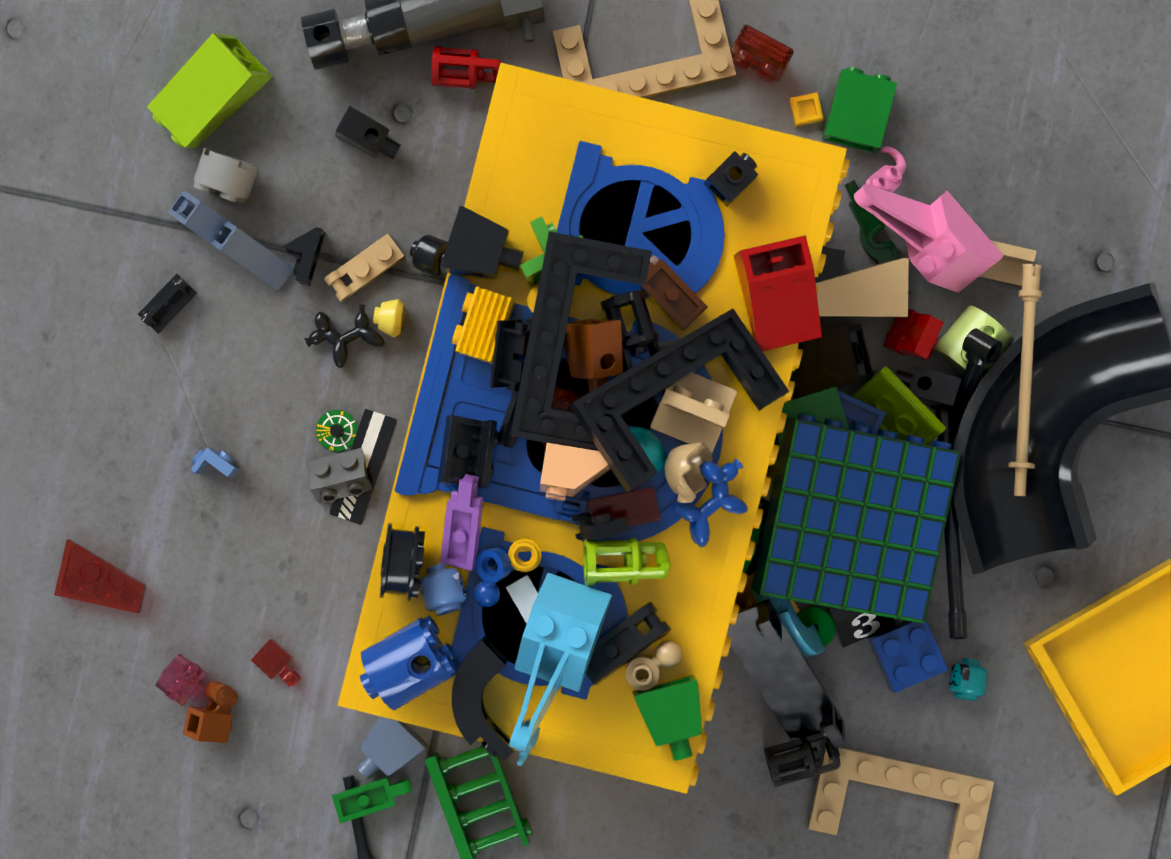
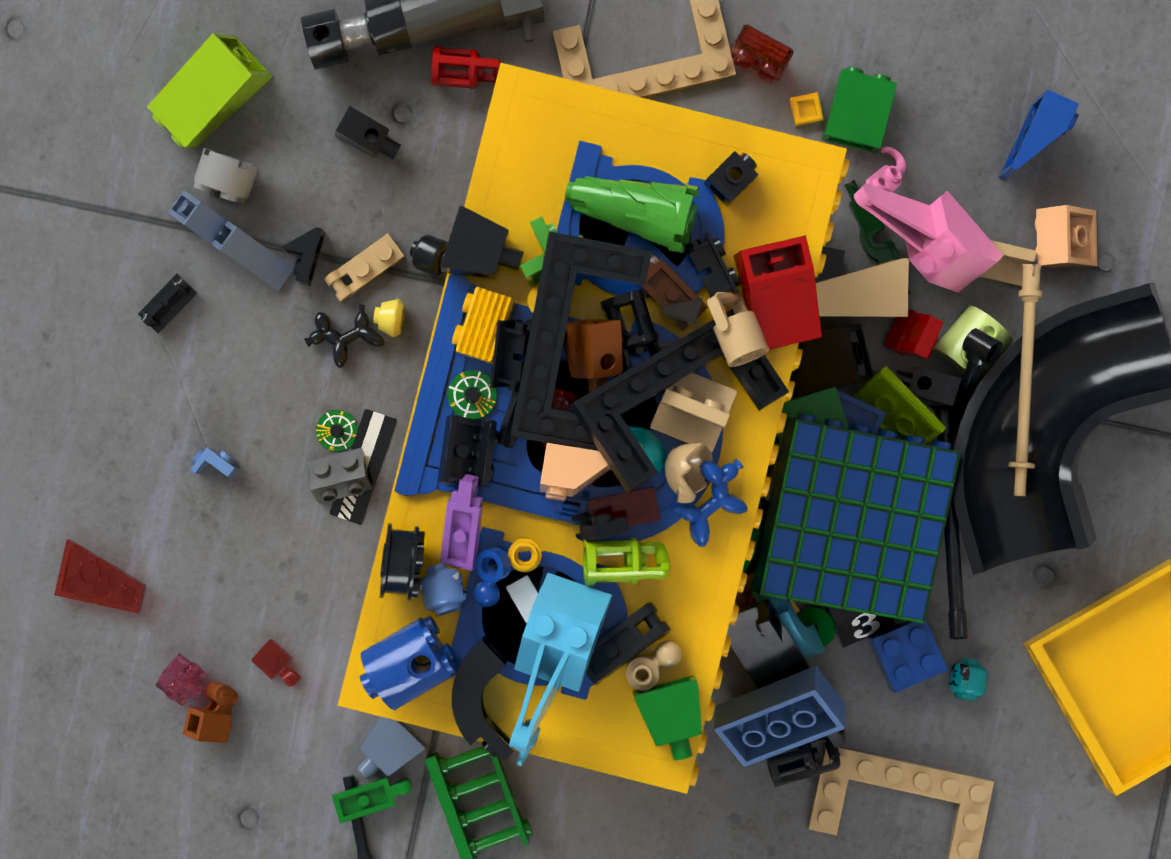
(471, 394): none -> green piece
(646, 209): none -> bright green cone
(682, 312): none -> clear smoke slope
(709, 255): none -> black hinge
(738, 334): none -> tan piece
(780, 716): none -> medium blue brick
(1047, 120): none -> blue slope
(1066, 237): none -> light nougat slope

